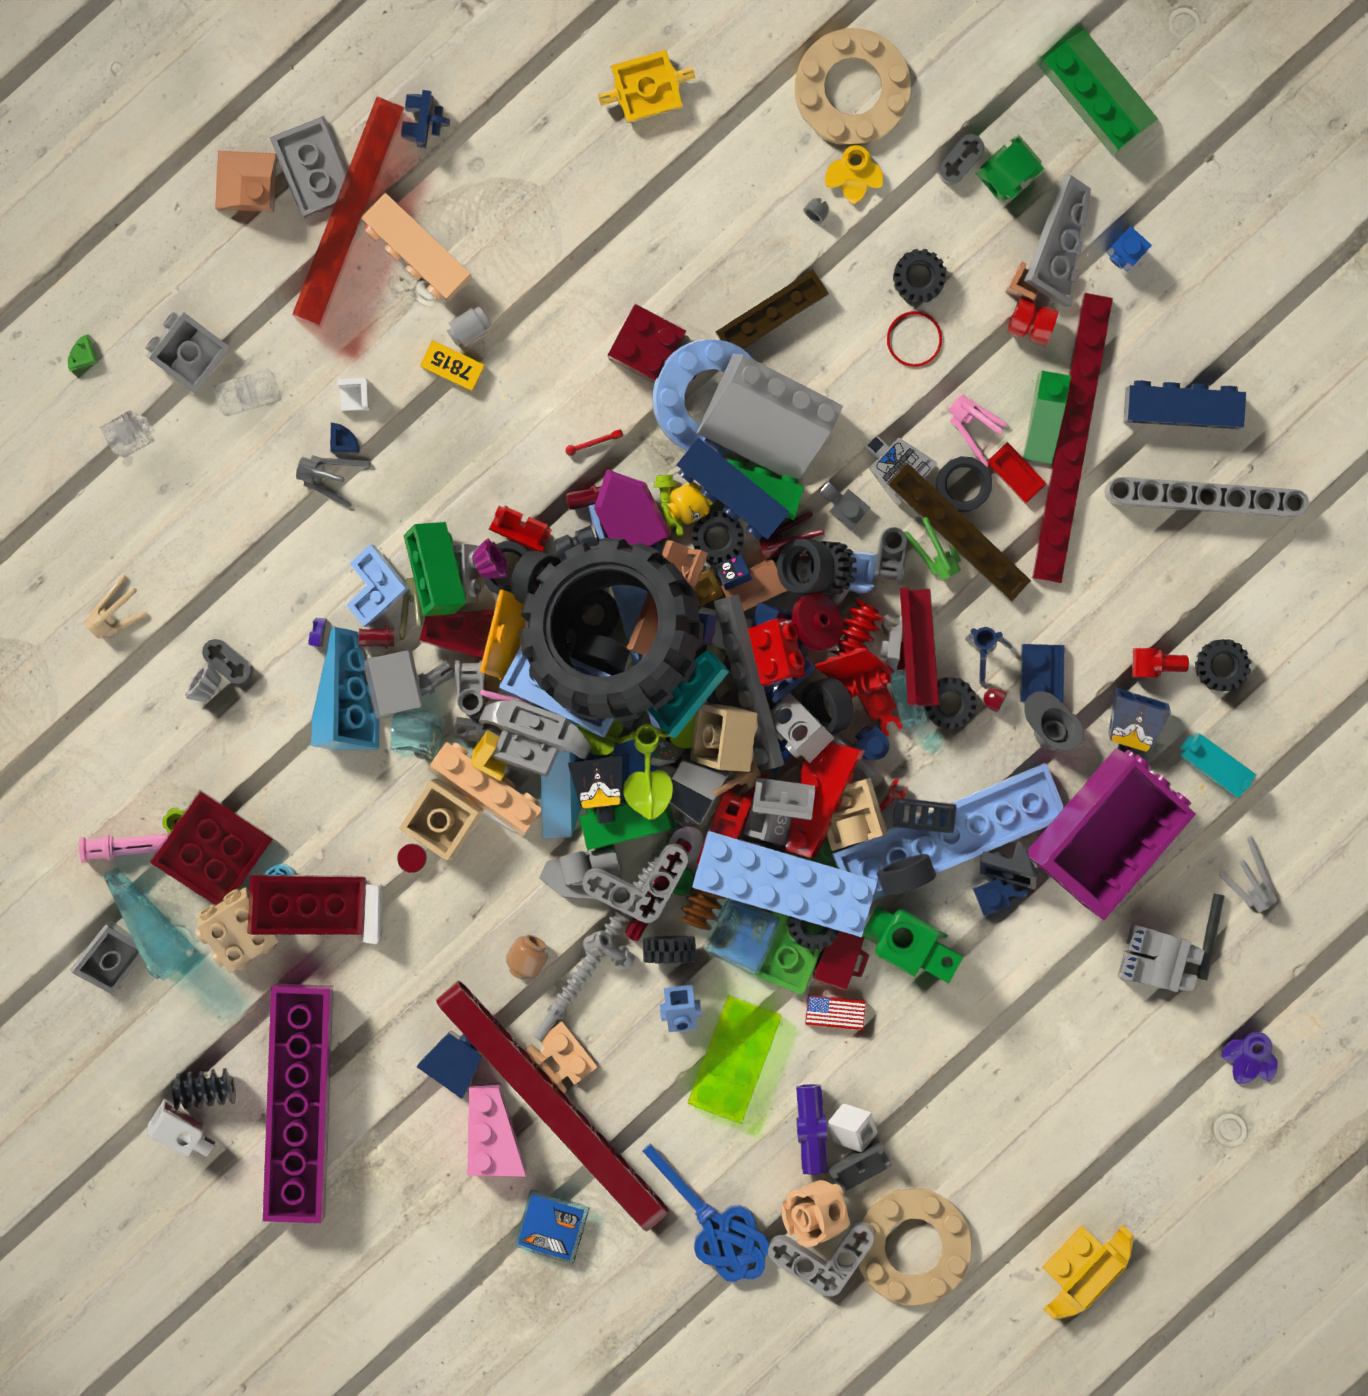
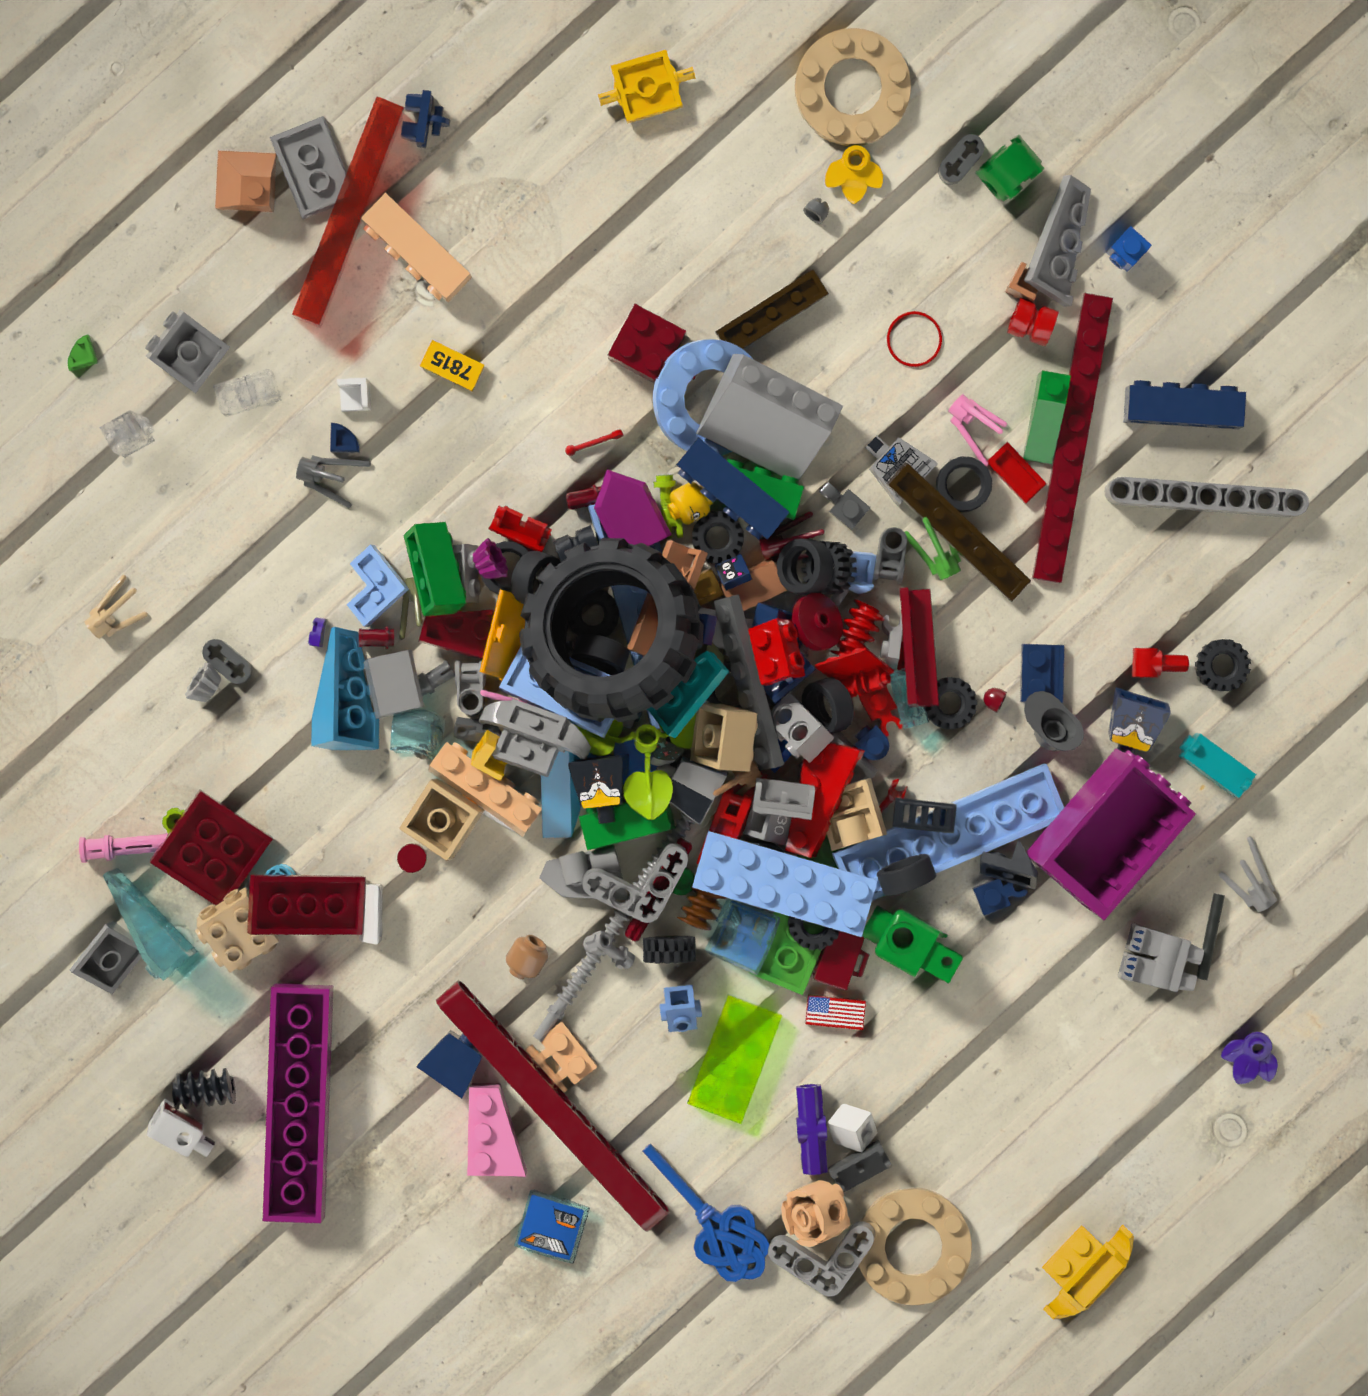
(468, 326): light grey brick -> none
(692, 835): white sticker -> none
(925, 259): black tyre -> none
(985, 643): dark blue plant -> none
(1098, 92): green slope -> none

